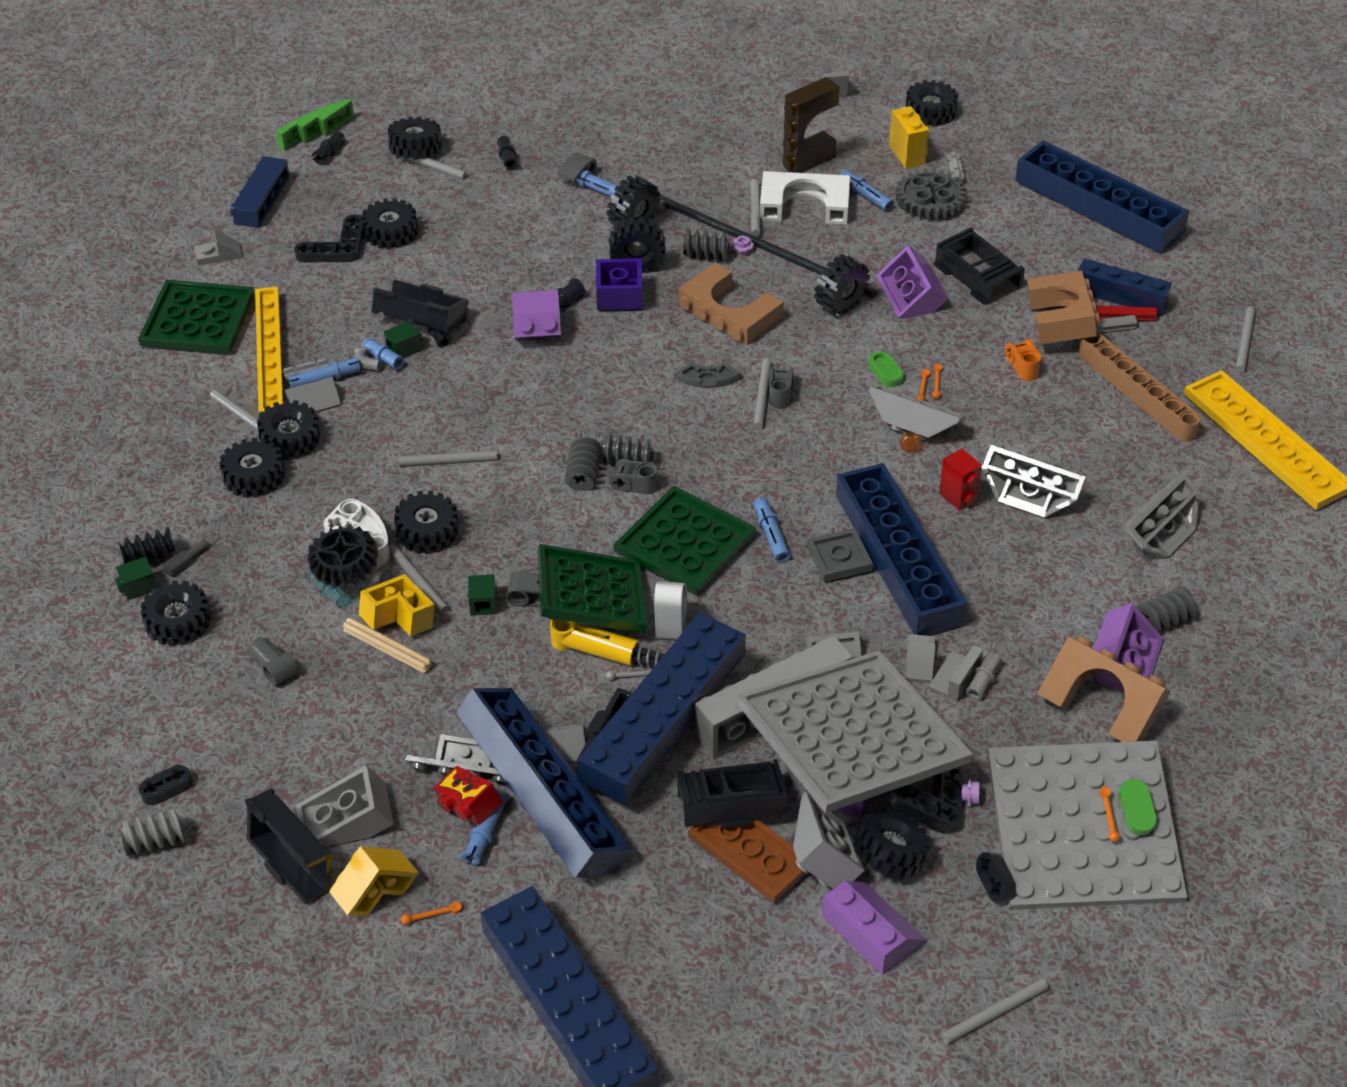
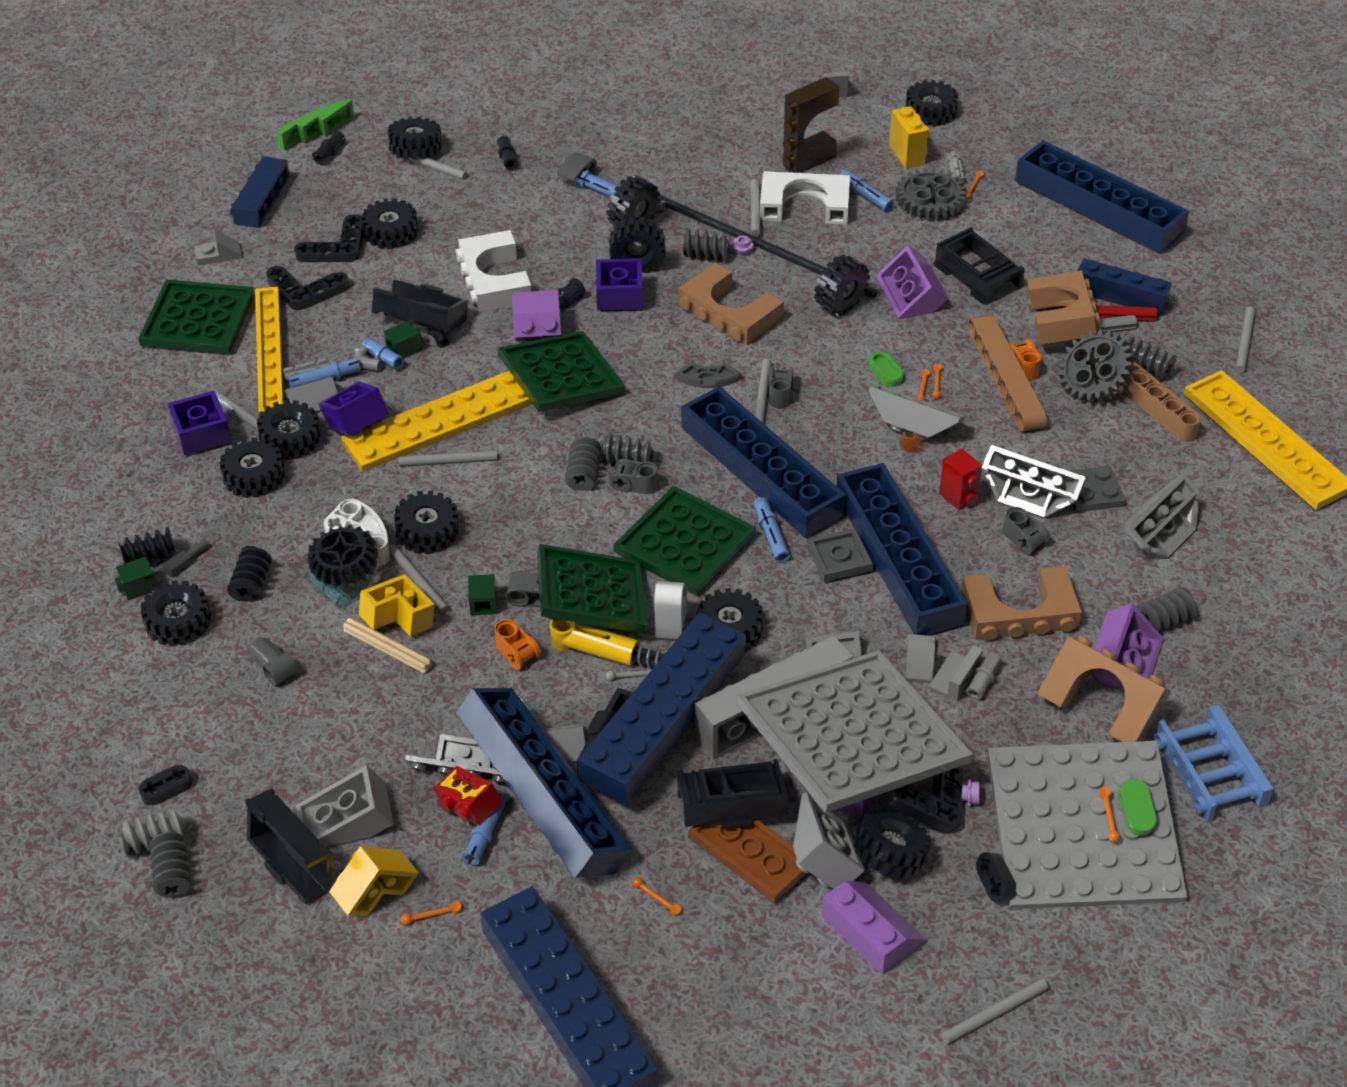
(169, 865): none -> dark grey piece
(199, 422): none -> dark purple brick
(249, 573): none -> black piece
(303, 296): none -> black beam
(354, 408): none -> dark purple brick
(435, 421): none -> yellow plate
(483, 251): none -> white arch
(515, 643): none -> orange piece
(561, 371): none -> dark green plate
(675, 909): none -> orange hinge
(741, 608): none -> black bush
(763, 461): none -> dark blue brick
(979, 175): none -> orange hinge
(994, 620): none -> medium nougat arch
(1007, 373): none -> medium nougat beam
(1023, 530): none -> dark grey piece
(1099, 490): none -> dark grey plate
(1116, 361): none -> dark grey gear
(1151, 361): none -> dark grey piece
(1229, 745): none -> medium blue fence

